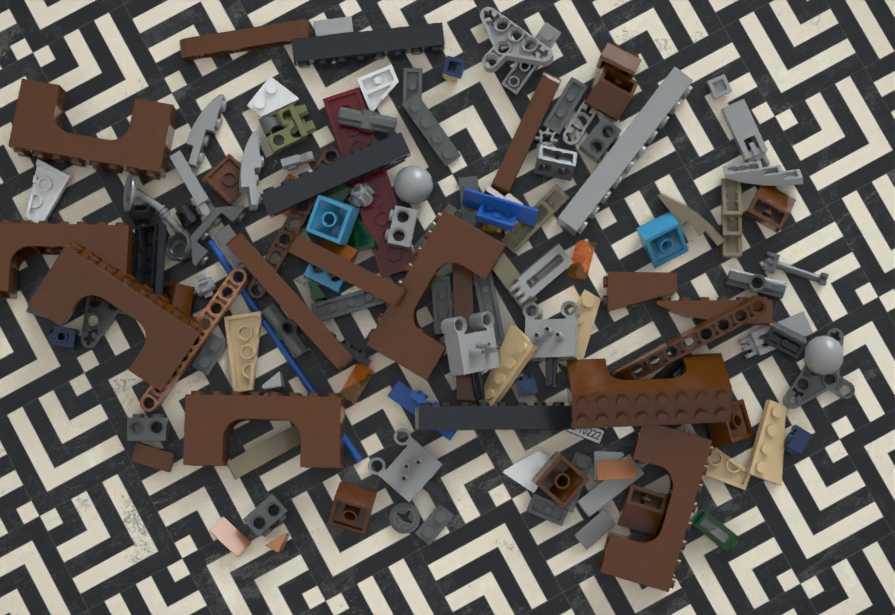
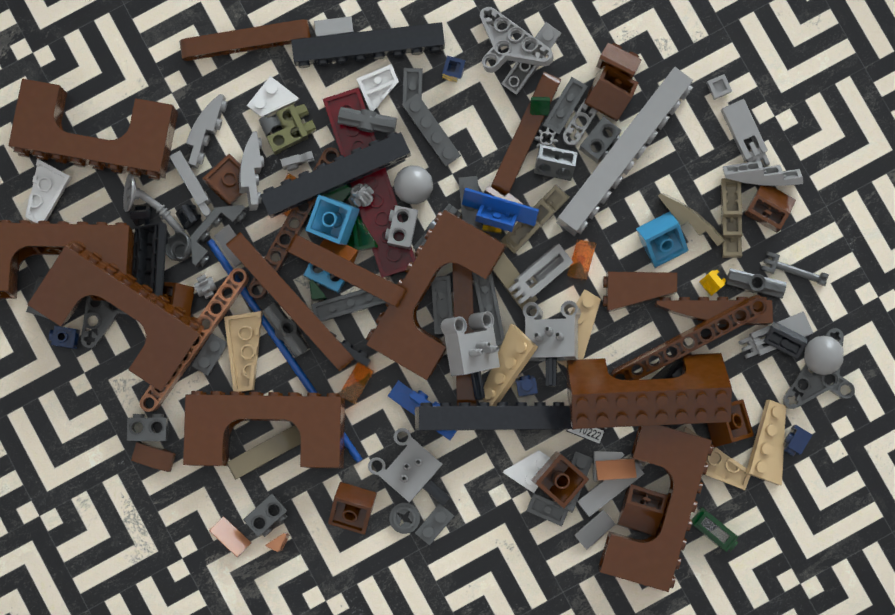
(274, 383): light grey slope -> none
(539, 105): none -> dark green slope
(712, 282): none -> yellow tile

